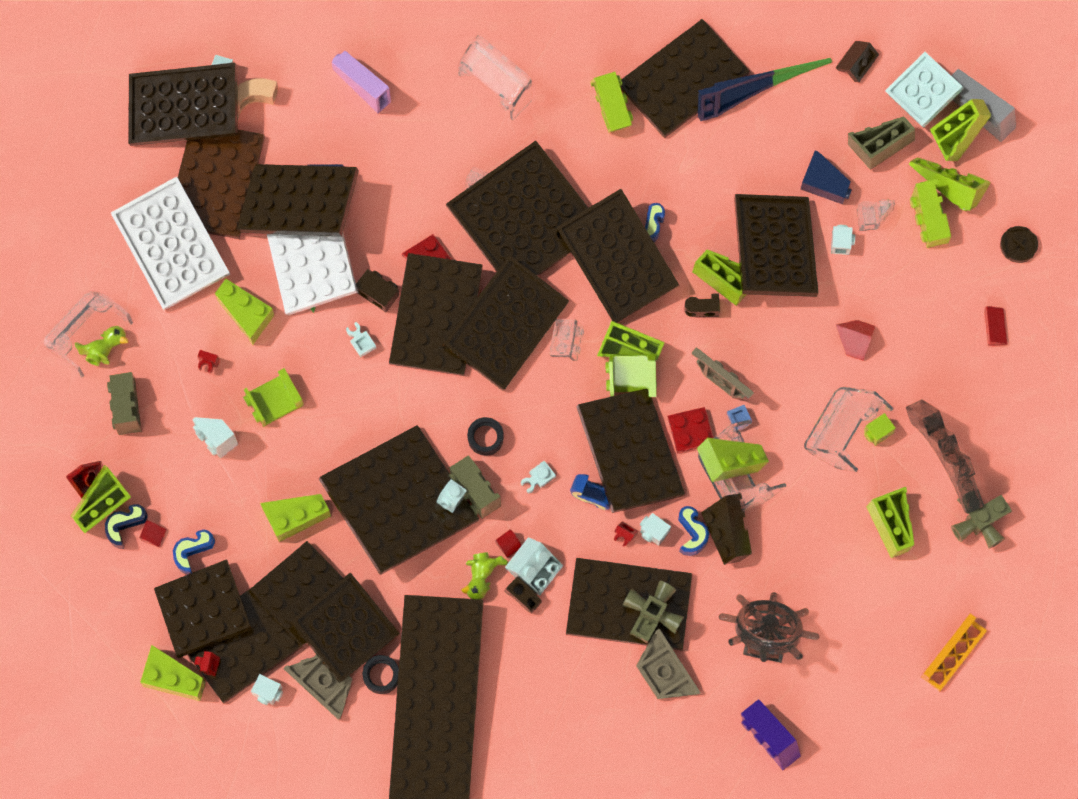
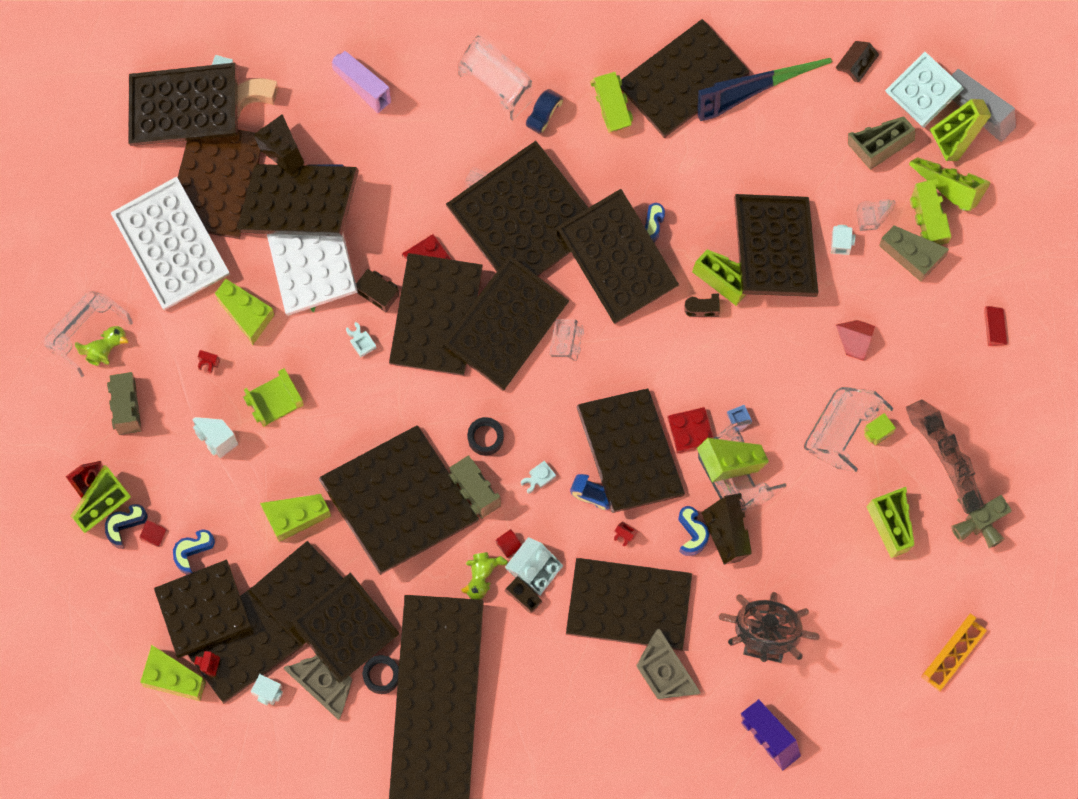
(279, 145): none -> dark brown wedge
(451, 496): light aqua brick -> none
(543, 110): none -> dark blue animal
(627, 341): lime wedge -> none
(631, 373): lime panel -> none
(653, 611): olive brick -> none
(654, 529): light aqua brick -> none
(725, 380): dark tan wing -> none
(825, 180): dark blue slope -> none
(913, 252): none -> olive wedge
(1018, 244): dark brown tile -> none

